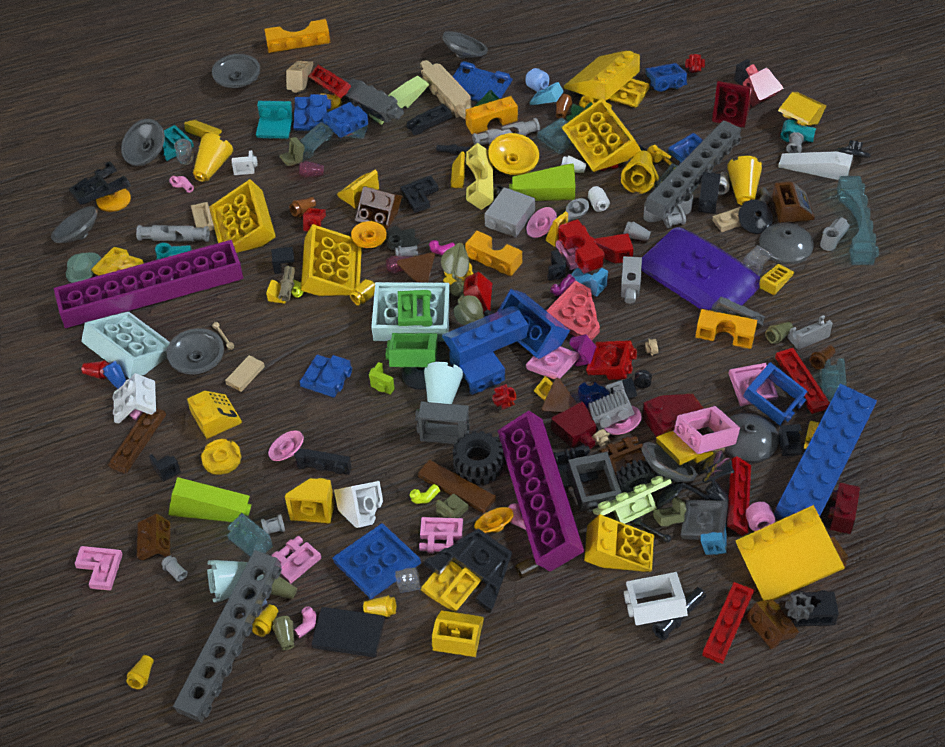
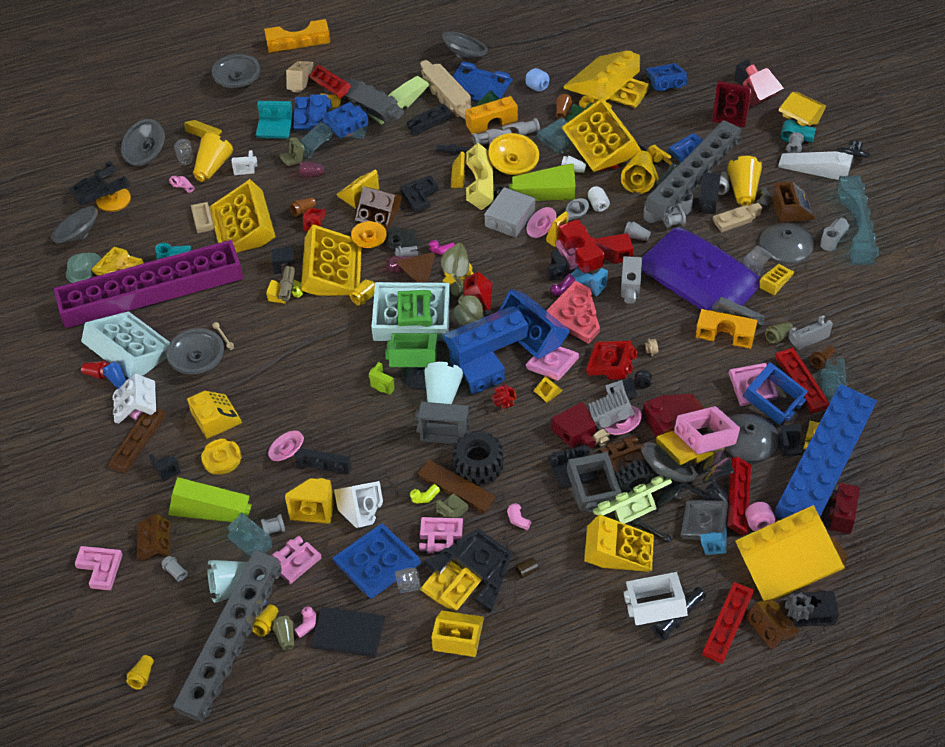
(170, 233): light grey piece -> none
(172, 135): teal wing -> none
(245, 373): tan tile -> none
(283, 588): olive cone -> none
(326, 375): blue plate -> none
(381, 606): yellow cone -> none
(494, 520): light orange dish -> none
(504, 260): light orange arch -> none
(540, 492): magenta brick -> none
(547, 95): medium azure slope -> none
(558, 398): reddish brown piece -> none
(585, 348): magenta panel -> none
(589, 394): clear blue hair -> none
(671, 515): olive bracket -> none
(694, 63): red gear -> none
(750, 221): black dish -> none

